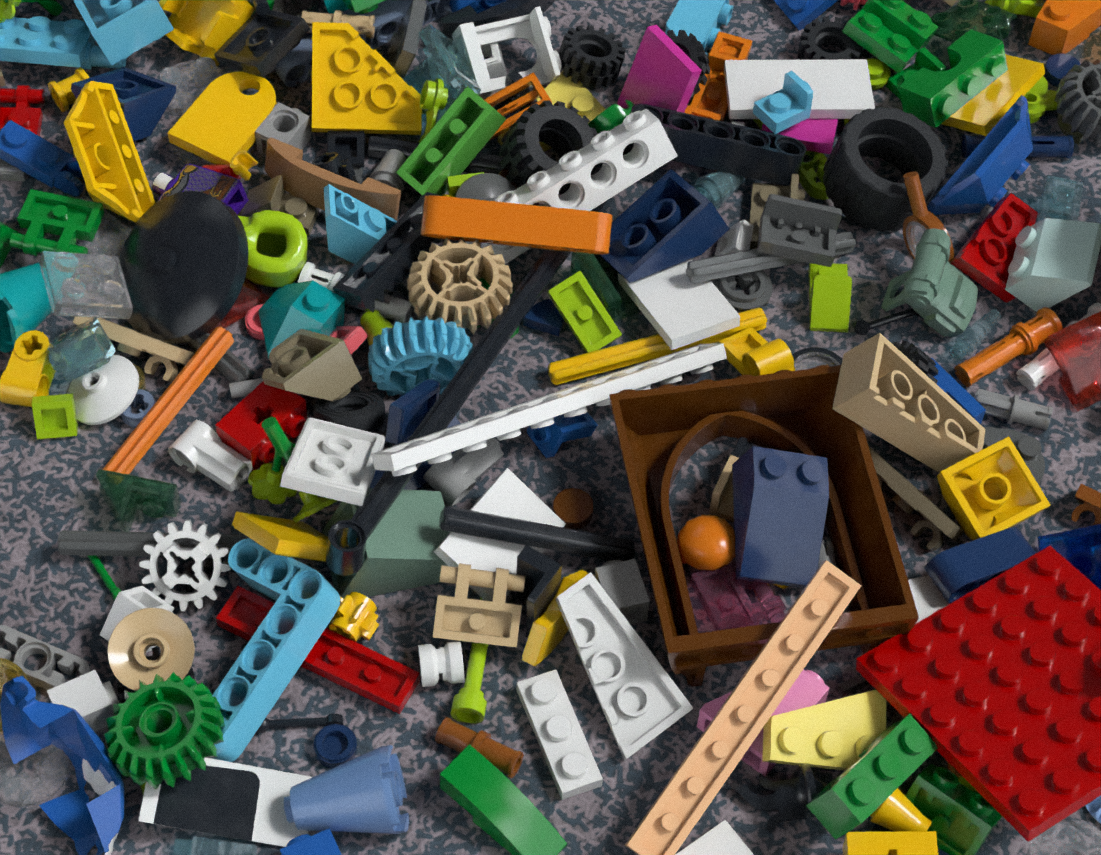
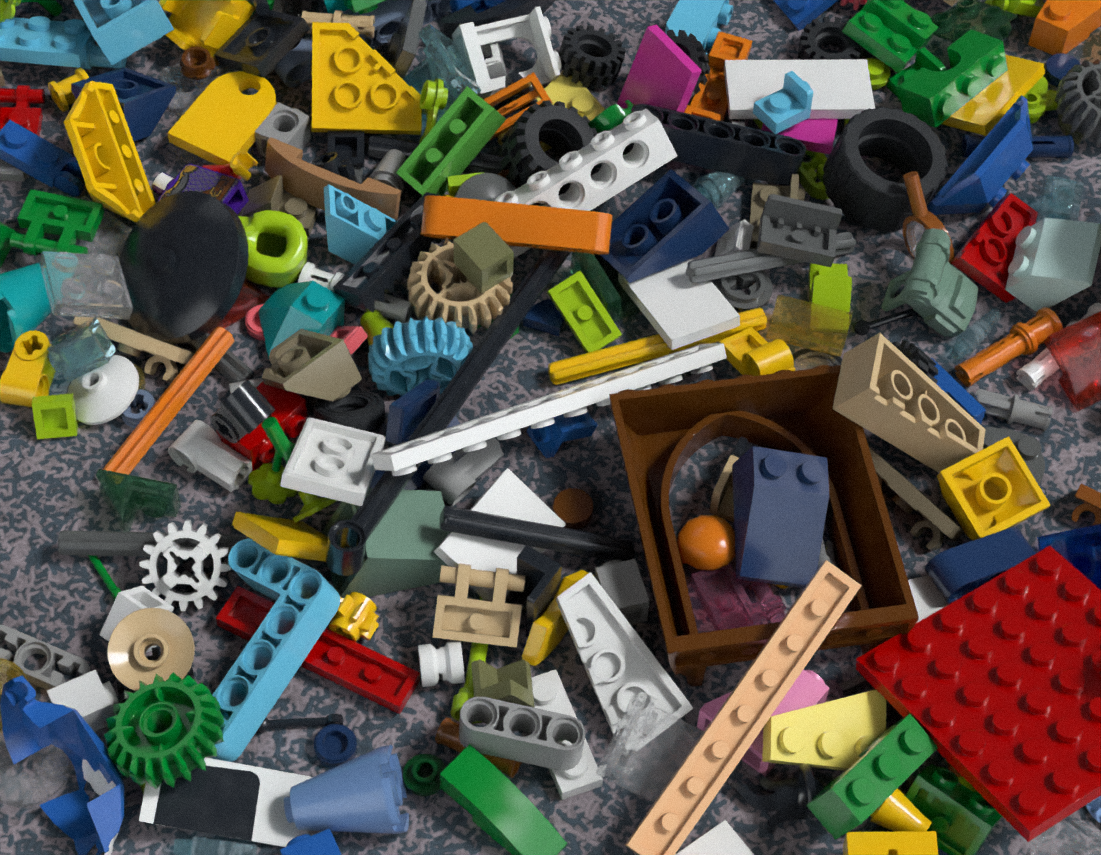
(197, 63): none -> reddish brown plate
(241, 412): none -> black piece
(417, 784): none -> dark green plate
(483, 257): none -> olive panel
(507, 683): none -> olive panel
(537, 748): none -> light grey beam
(647, 748): none -> clear bracket
(809, 325): none -> clear yellow panel

